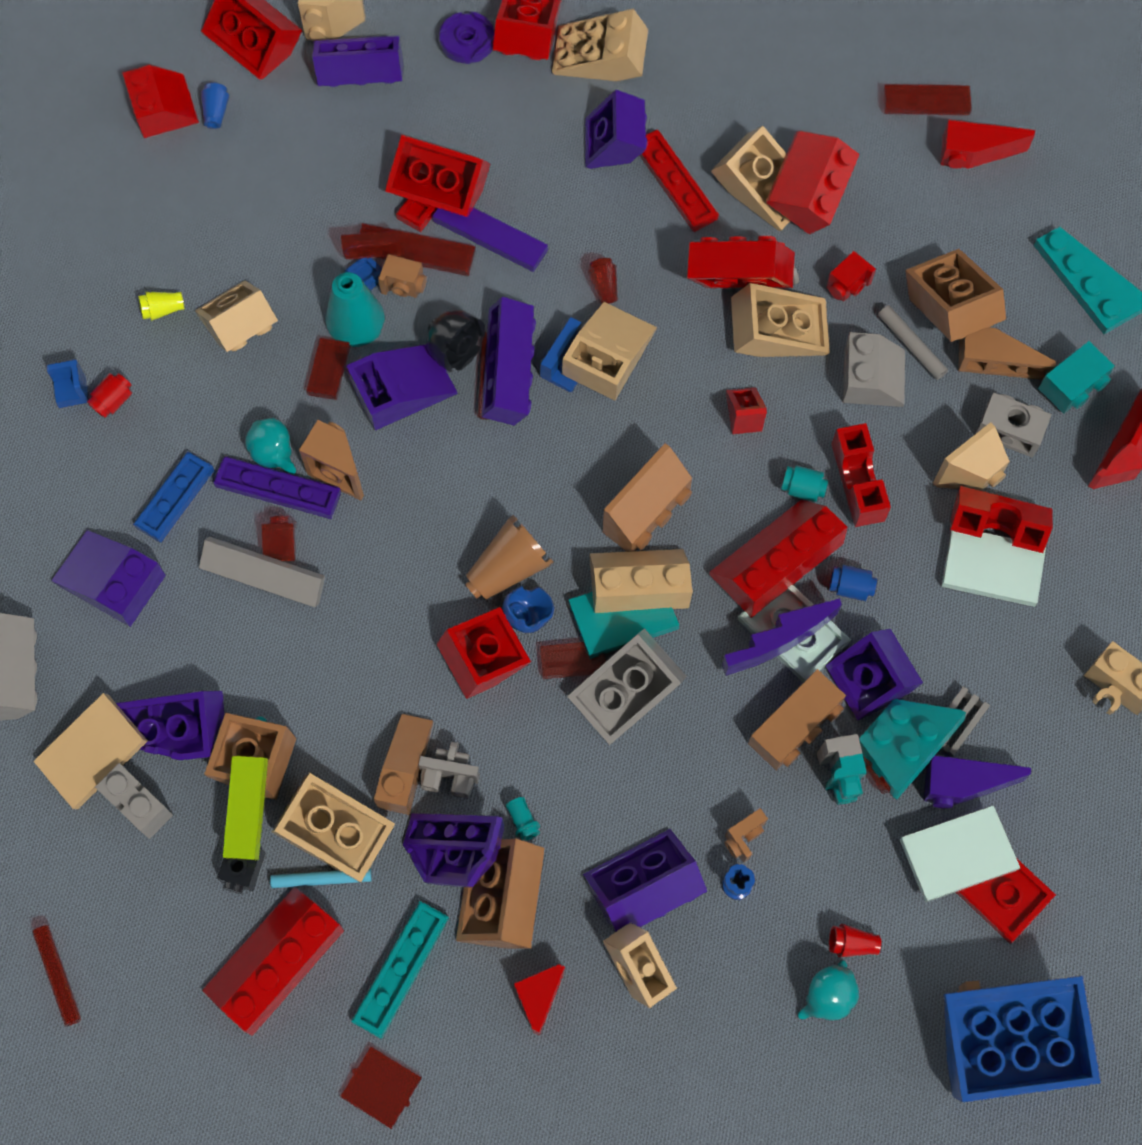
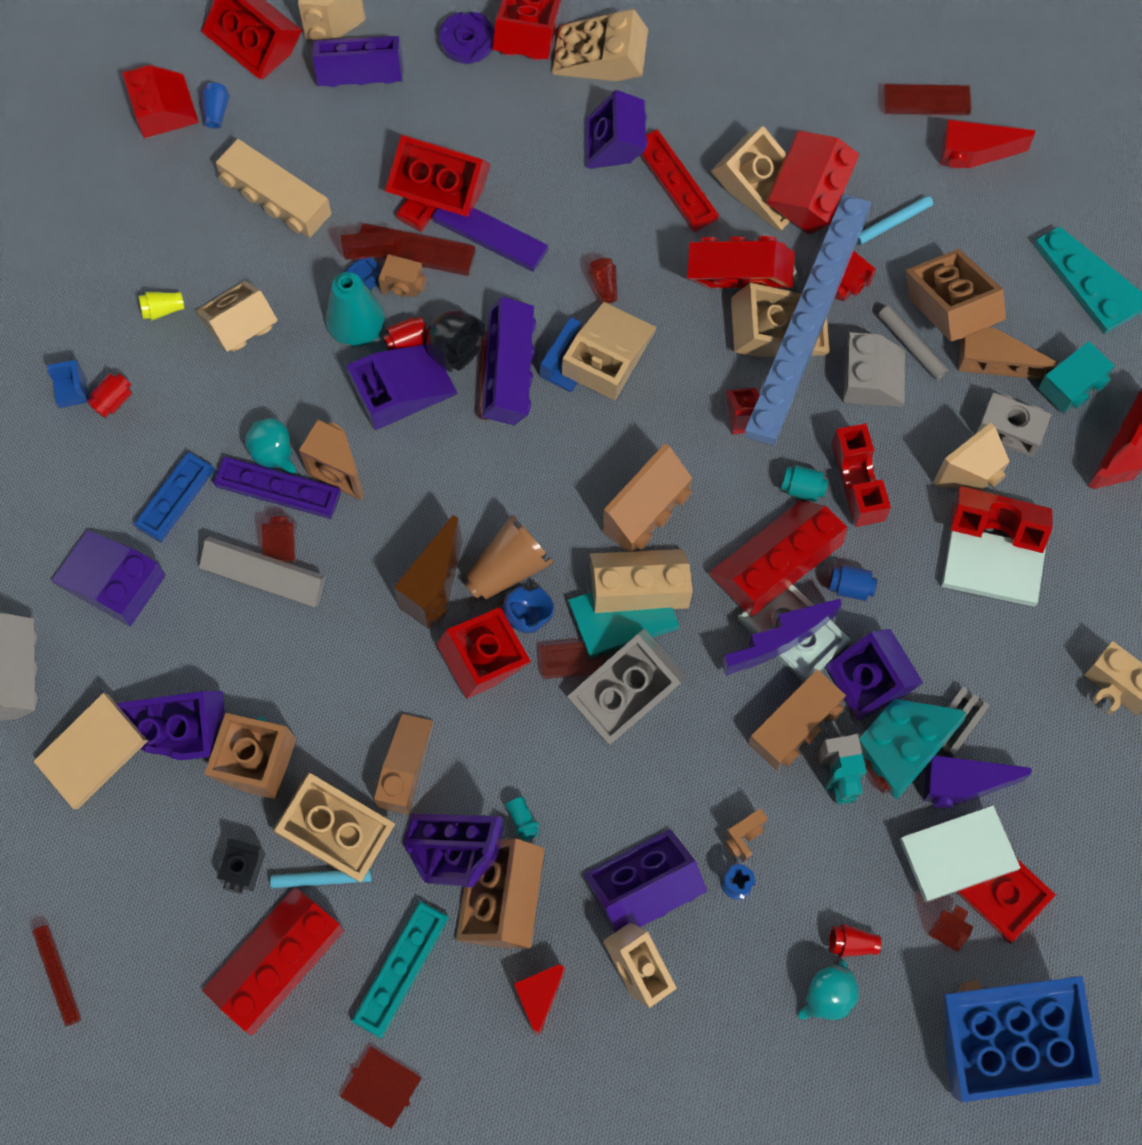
(134, 801): light grey piece -> none
(245, 807): lime tile -> none
(273, 188): none -> tan brick
(328, 368): clear red tile -> none
(406, 334): none -> red brick
(428, 582): none -> reddish brown slope
(434, 769): light grey hips -> none
(807, 321): none -> medium blue plate
(895, 219): none -> medium azure bar
(951, 928): none -> clear red tile

